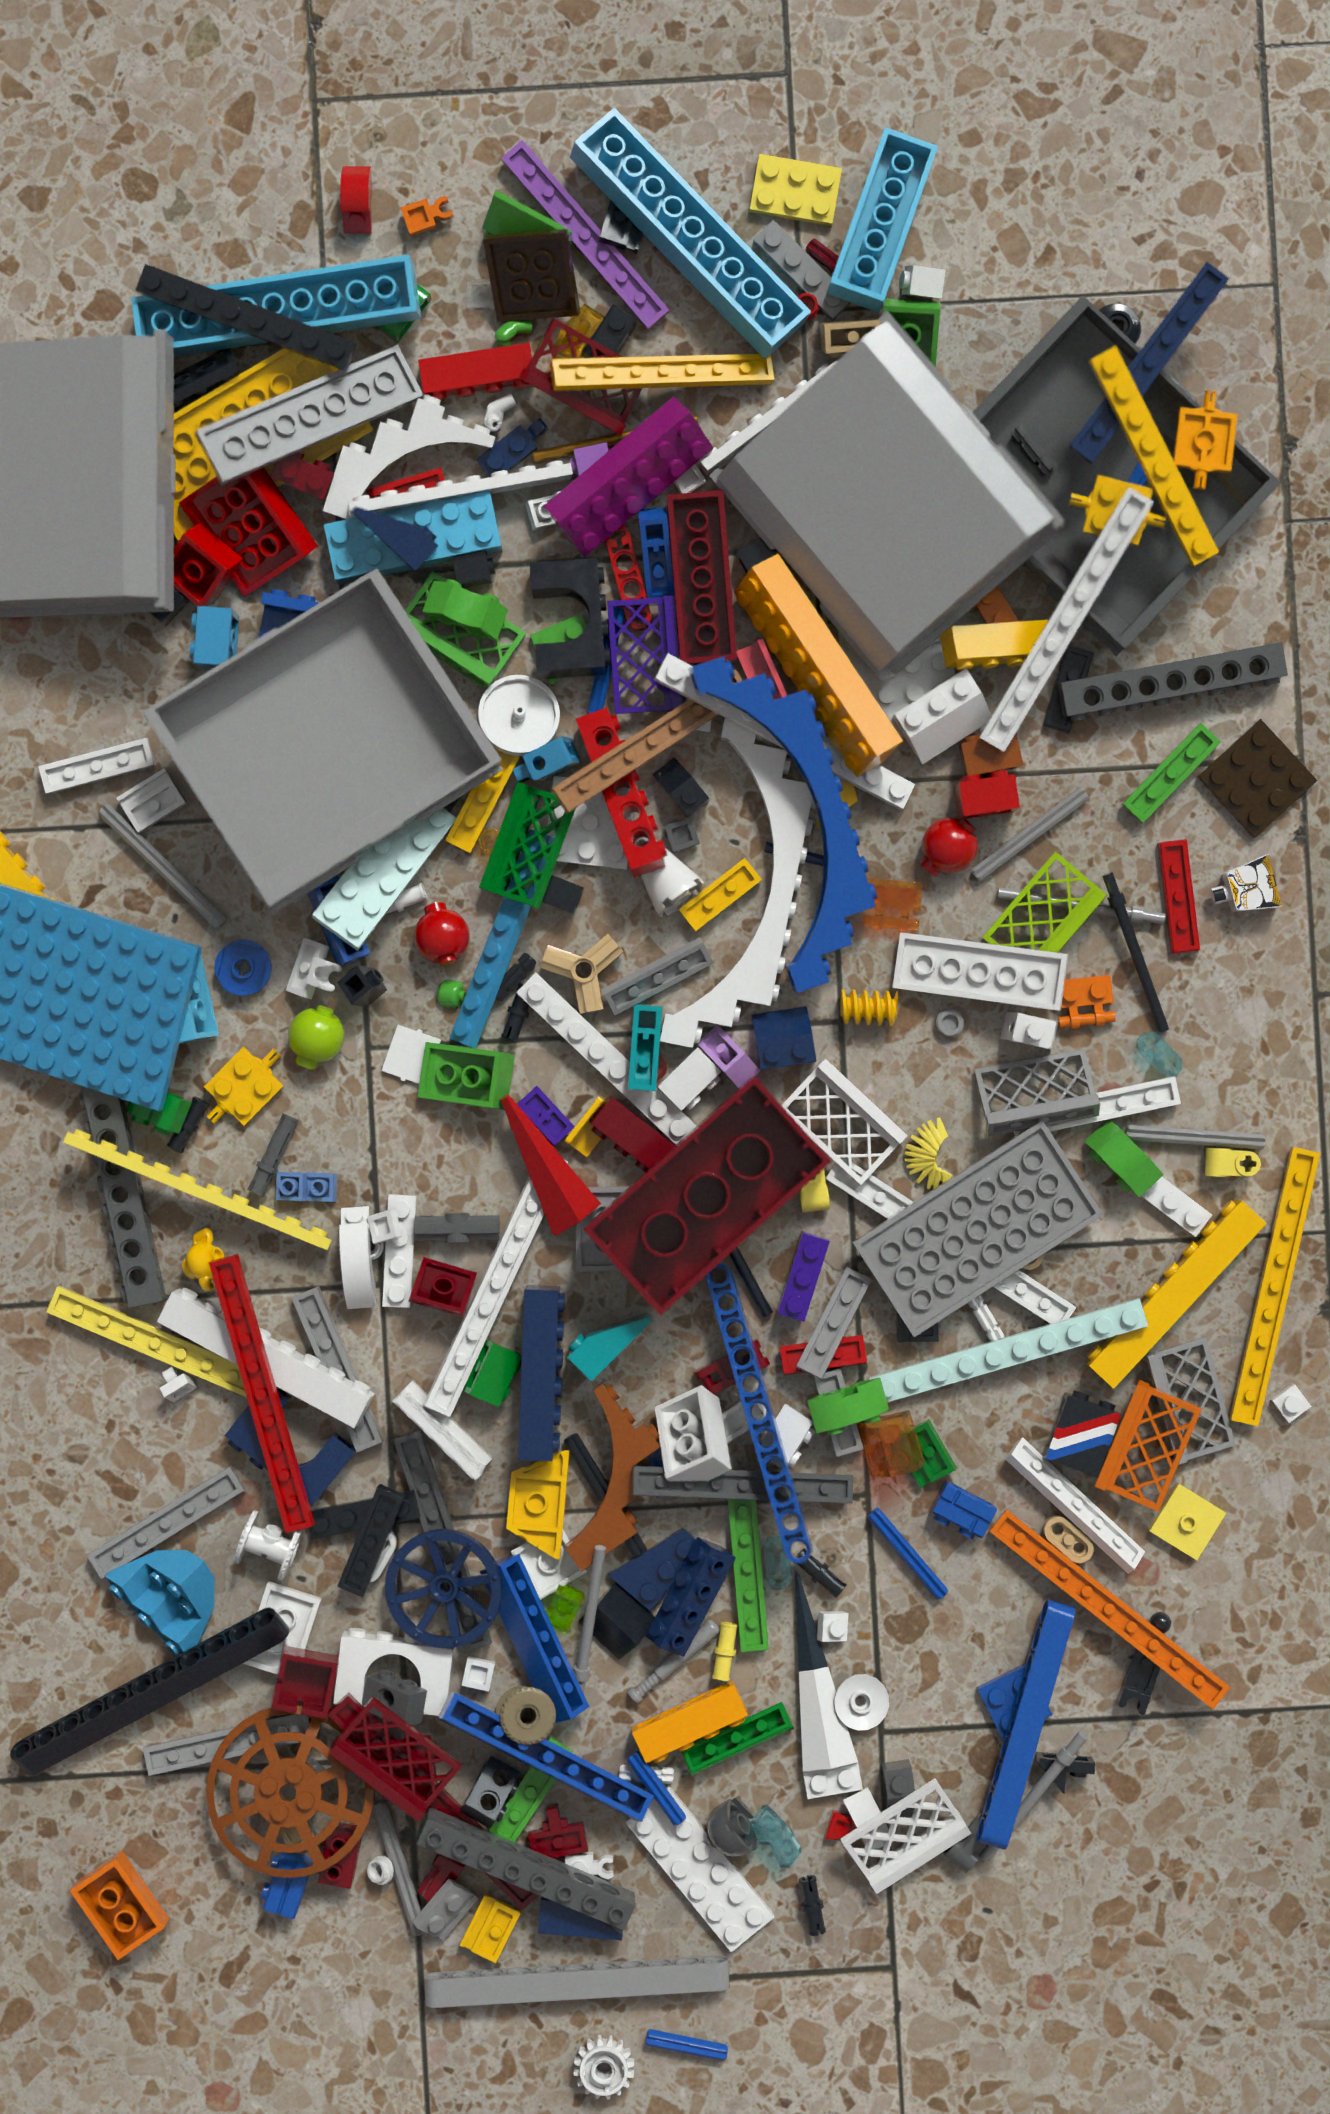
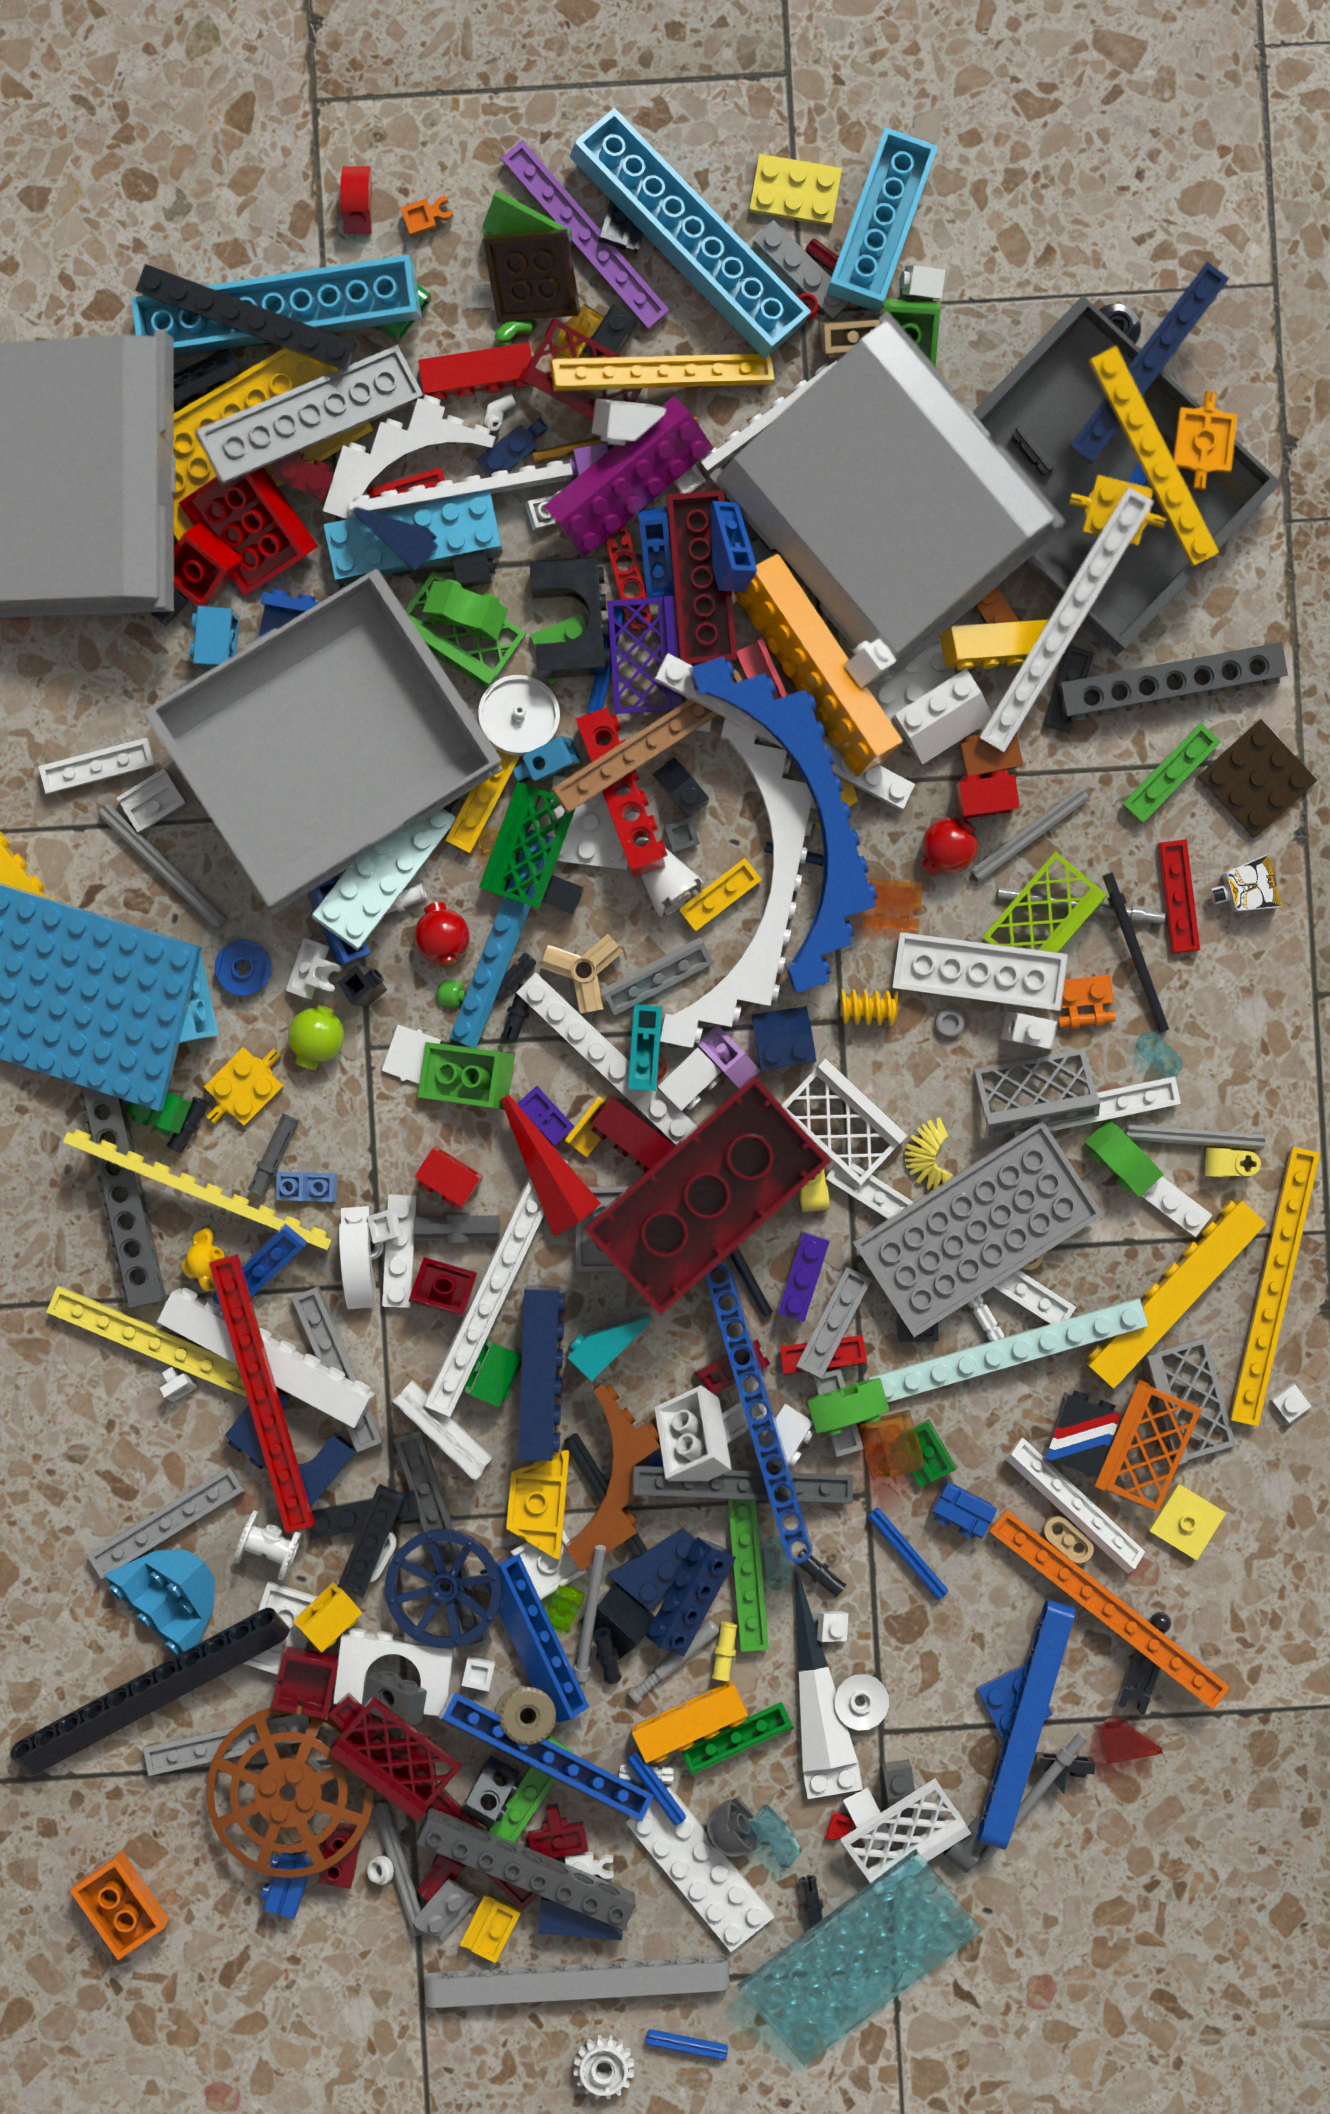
(270, 1258): none -> blue plate
(327, 1617): none -> yellow brick
(448, 1177): none -> red brick
(607, 1655): none -> black pin
(623, 420): none -> white slope
(731, 549): none -> blue slope
(859, 1957): none -> clear light blue plate
(869, 662): none -> white brick
(1125, 1742): none -> clear red slope

